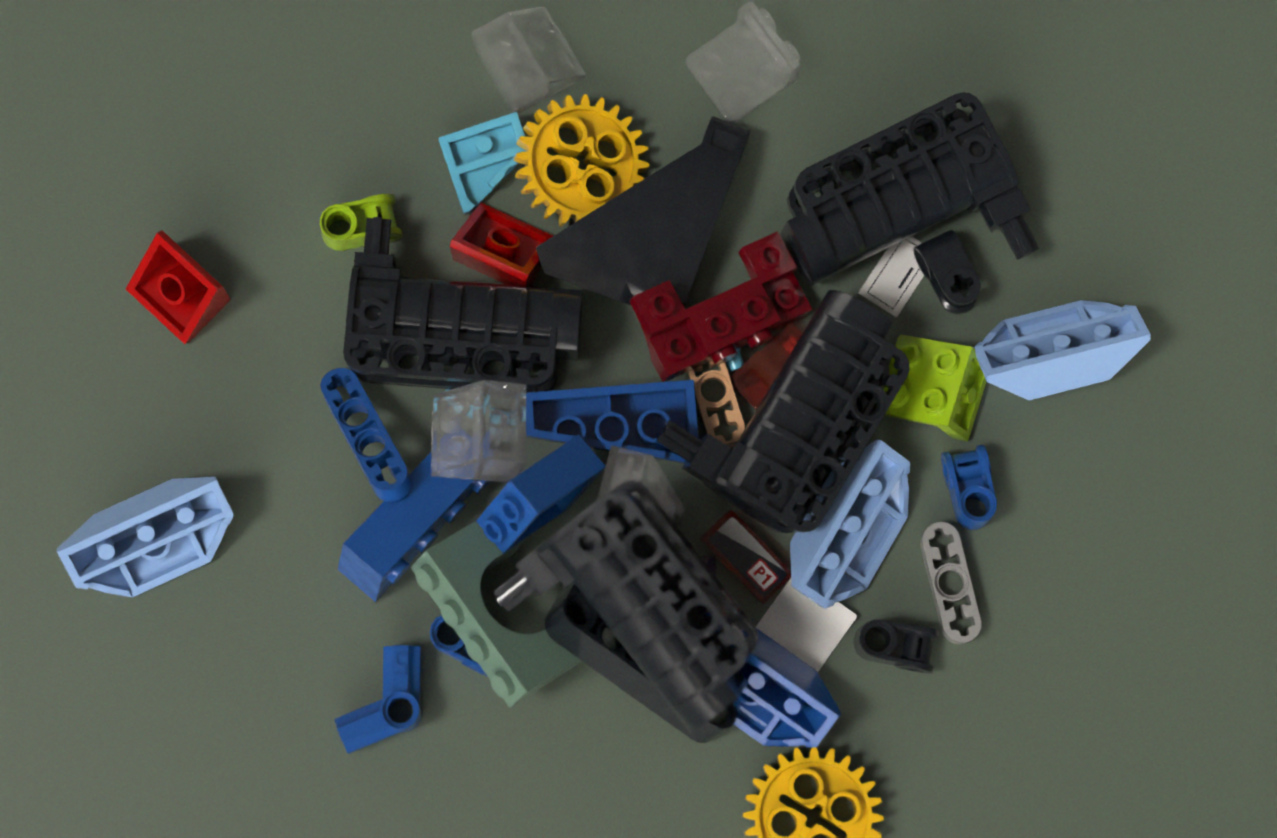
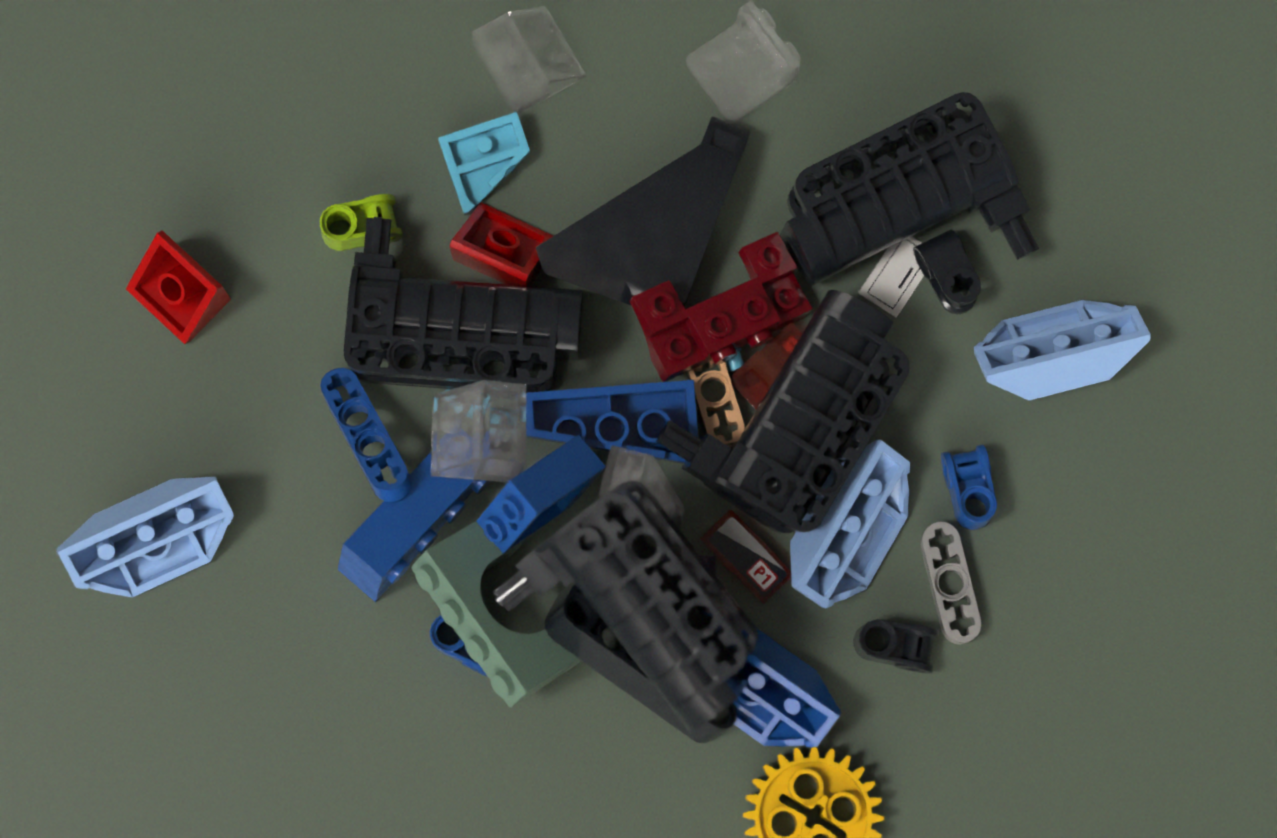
(374, 721): blue piece -> none
(591, 126): yellow gear -> none
(805, 626): white sticker -> none
(940, 387): lime bracket -> none

